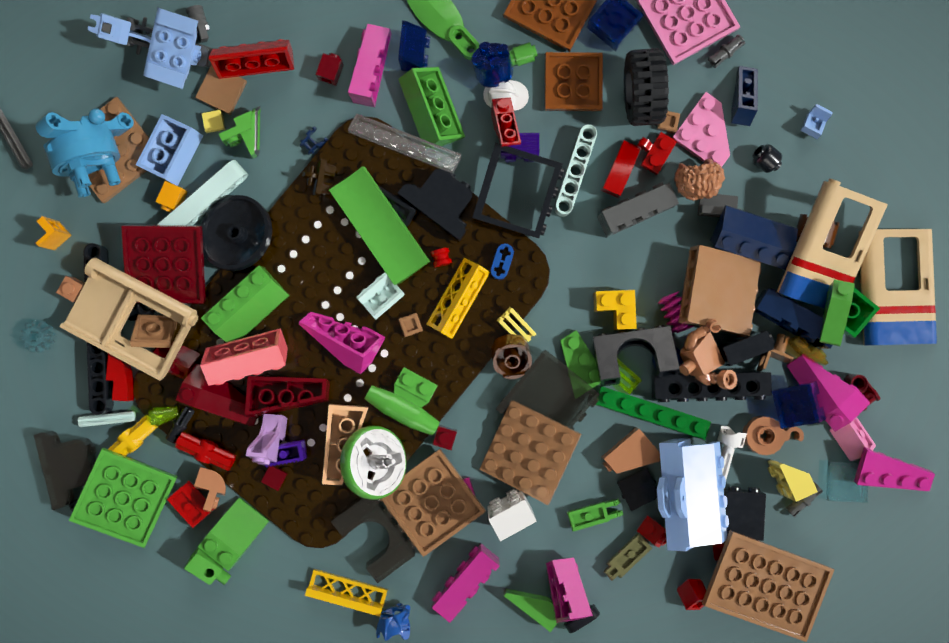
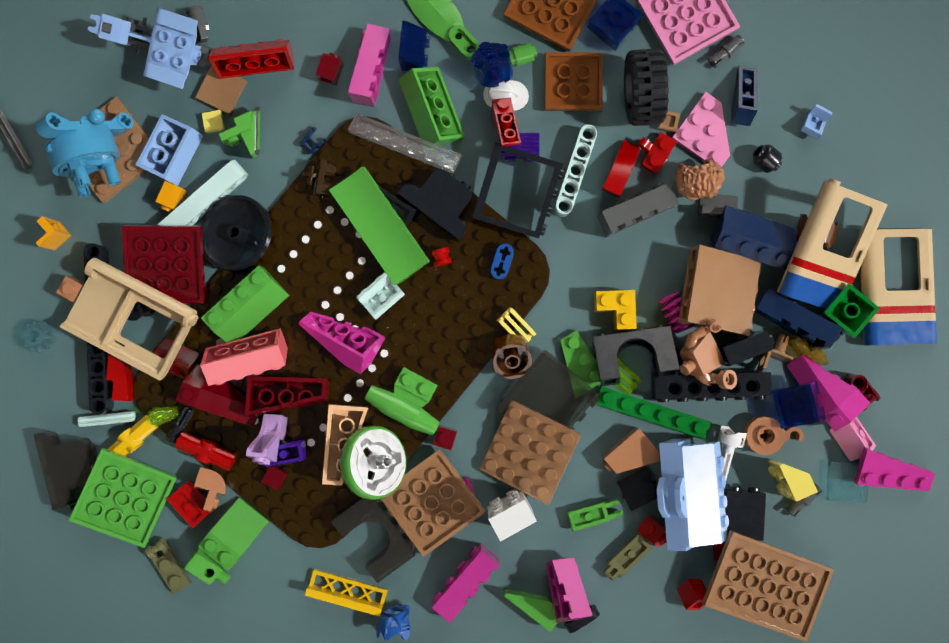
(153, 331): medium nougat tile -> none
(168, 566): none -> olive plate
(410, 324): medium nougat tile -> none
(460, 300): yellow fence -> none
(836, 312): bright green slope -> none

